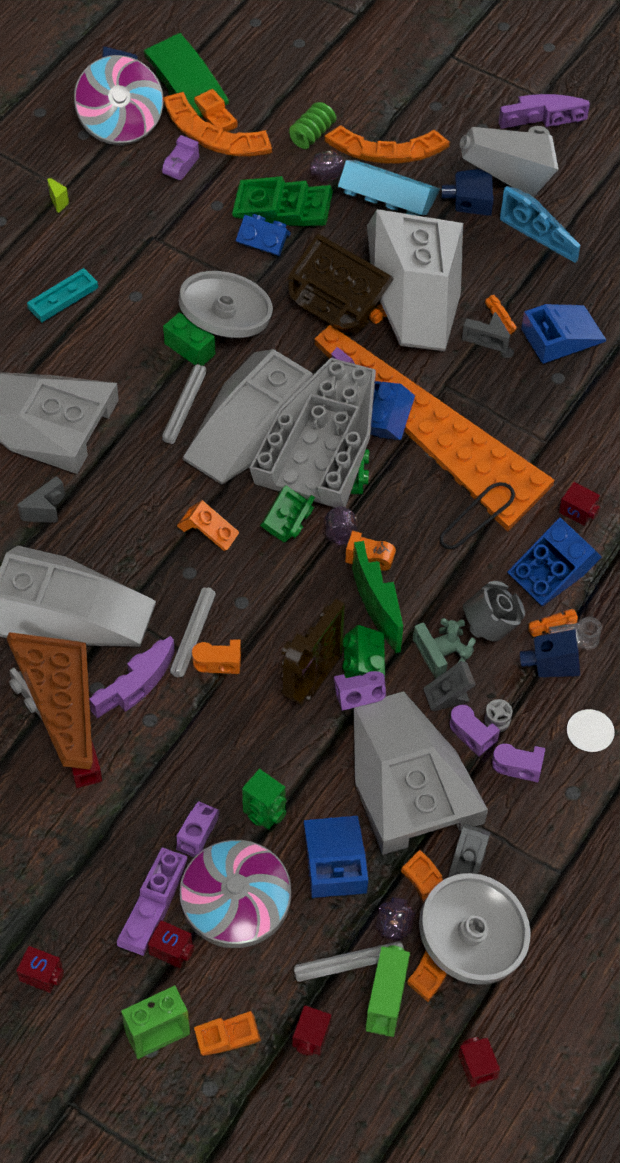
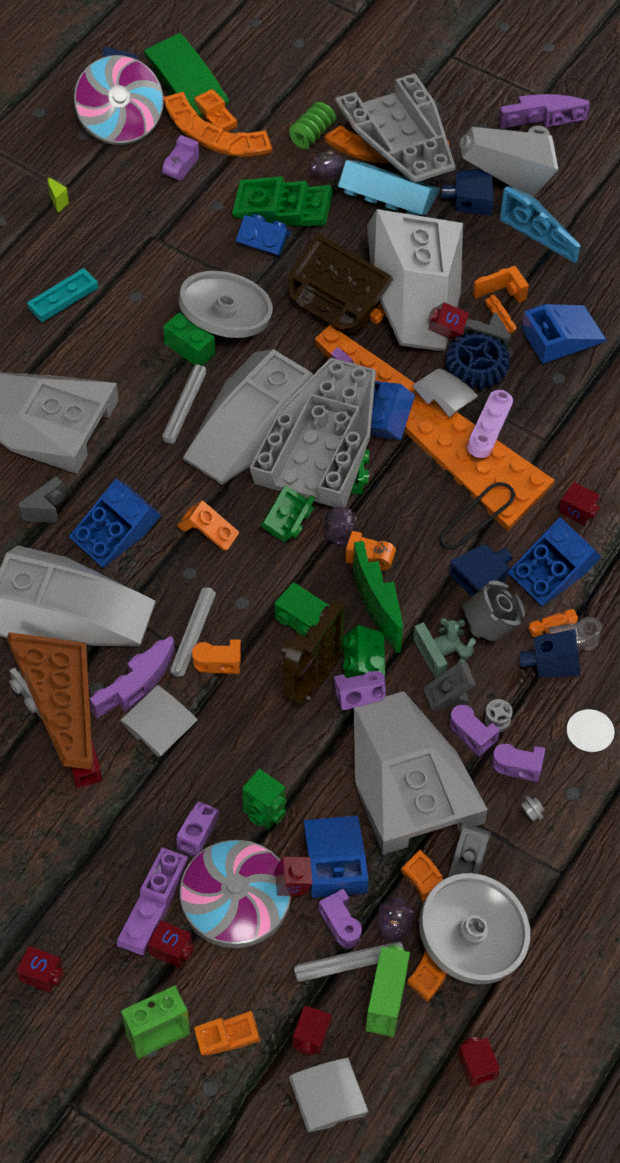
(114, 523): none -> blue slope
(158, 720): none -> light grey slope
(293, 876): none -> dark red brick
(298, 609): none -> green brick
(328, 1094): none -> light grey slope
(339, 921): none -> medium lavender leg
(402, 128): none -> light grey wedge
(446, 391): none -> light grey slope
(447, 320): none -> dark red brick
(478, 360): none -> dark blue gear
(479, 568): none -> dark blue torso
(490, 423): none -> lavender plate
(504, 278): none -> orange bracket
(532, 808): none -> light grey plate

